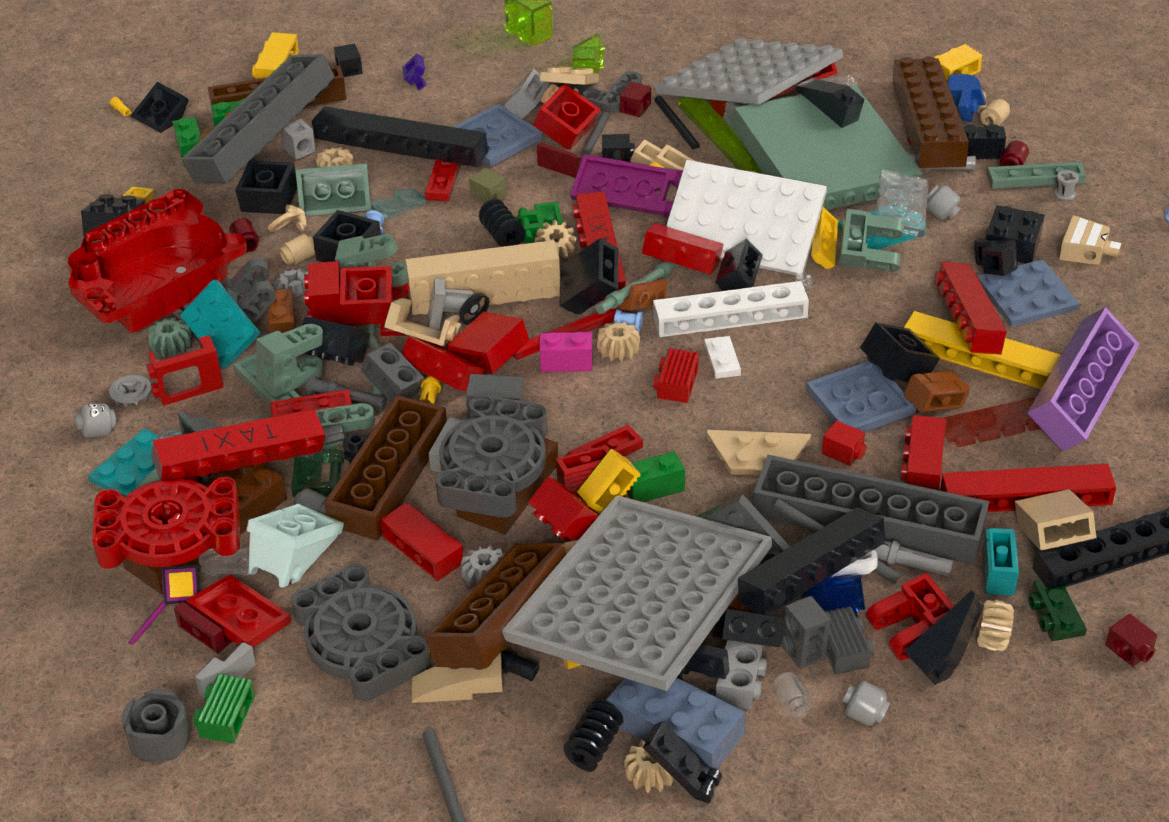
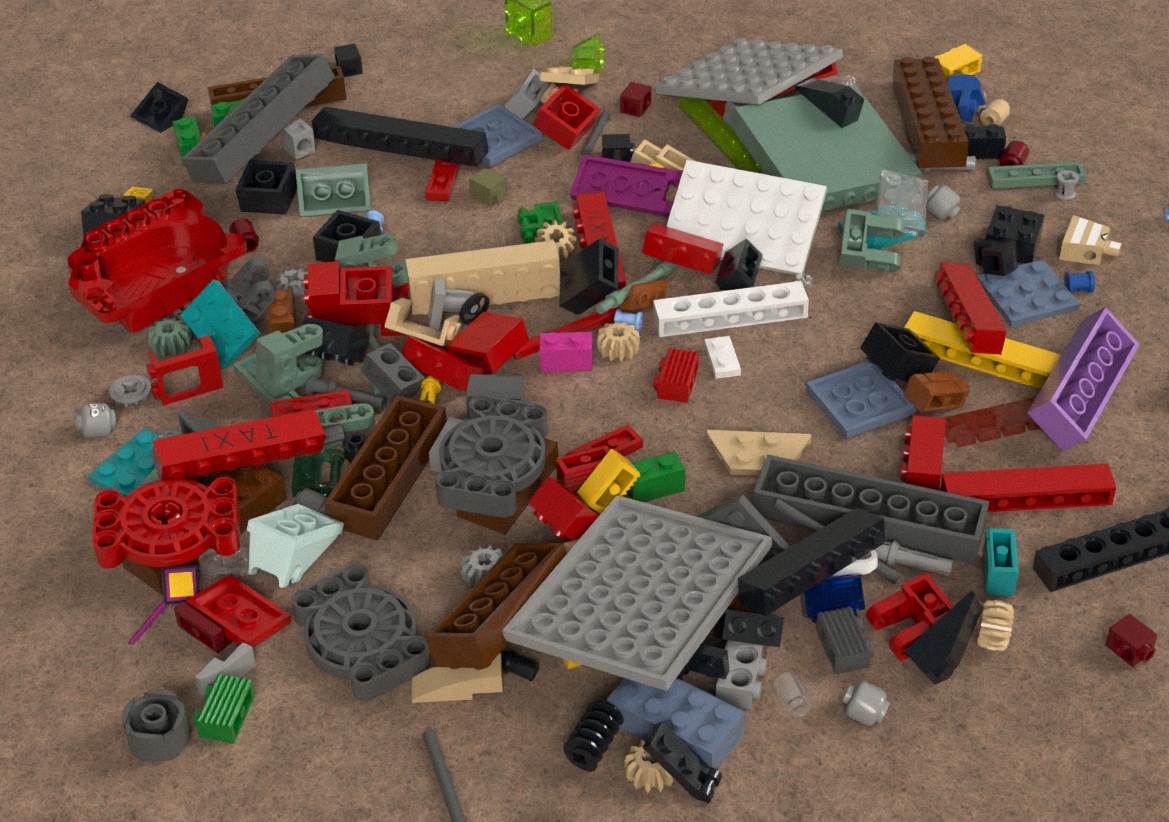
(117, 104): yellow piece -> none
(275, 52): yellow brick -> none
(291, 214): tan piece -> none
(297, 250): tan brick -> none
(338, 156): tan gear -> none
(401, 203): clear light blue slope -> none
(414, 70): dark purple plate -> none
(422, 541): red brick -> none
(501, 223): black piece -> none
(558, 160): dark red panel -> none
(605, 100): dark grey beam -> none
(677, 123): black bar -> none
(805, 632): dark grey brick -> none
(825, 240): yellow plate -> none
(844, 443): red brick -> none
(1055, 519): tan brick -> none
(1056, 612): dark green bracket -> none
(1080, 281): none -> blue bush

